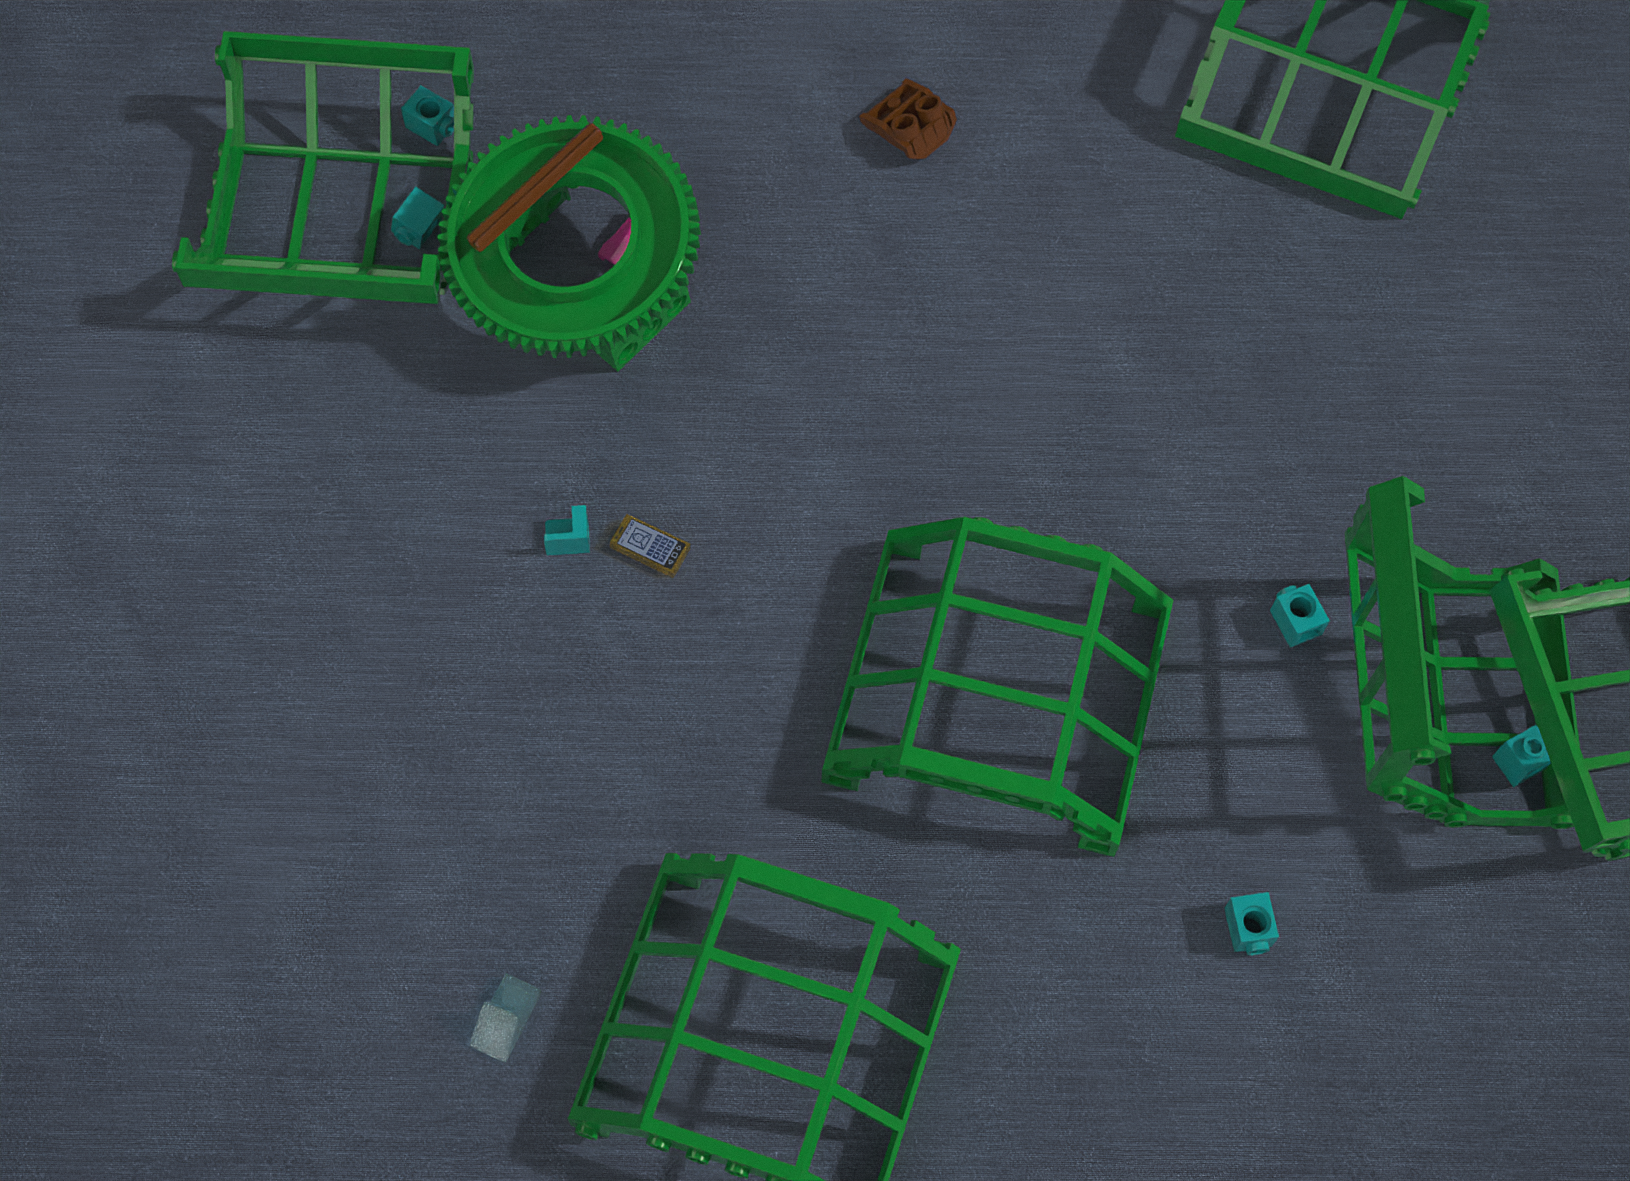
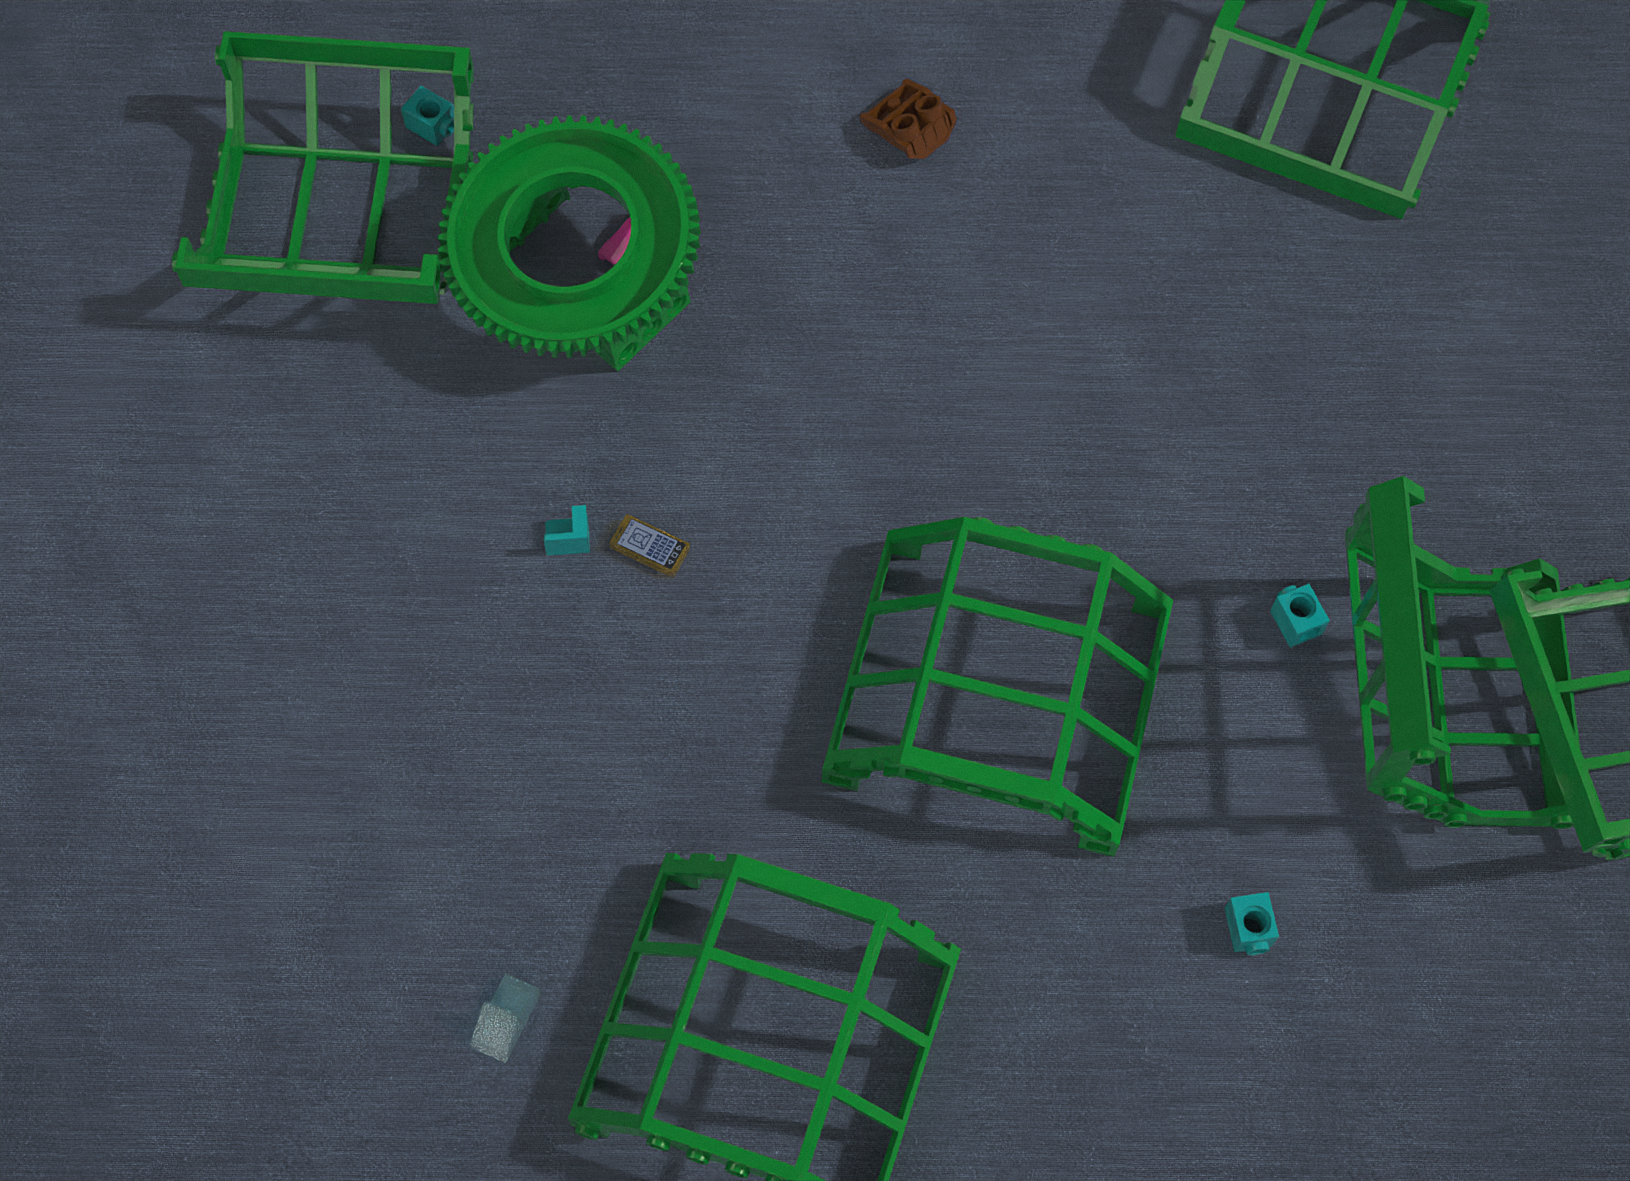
(416, 218): teal brick -> none
(535, 187): reddish brown axle -> none
(1522, 756): teal brick -> none

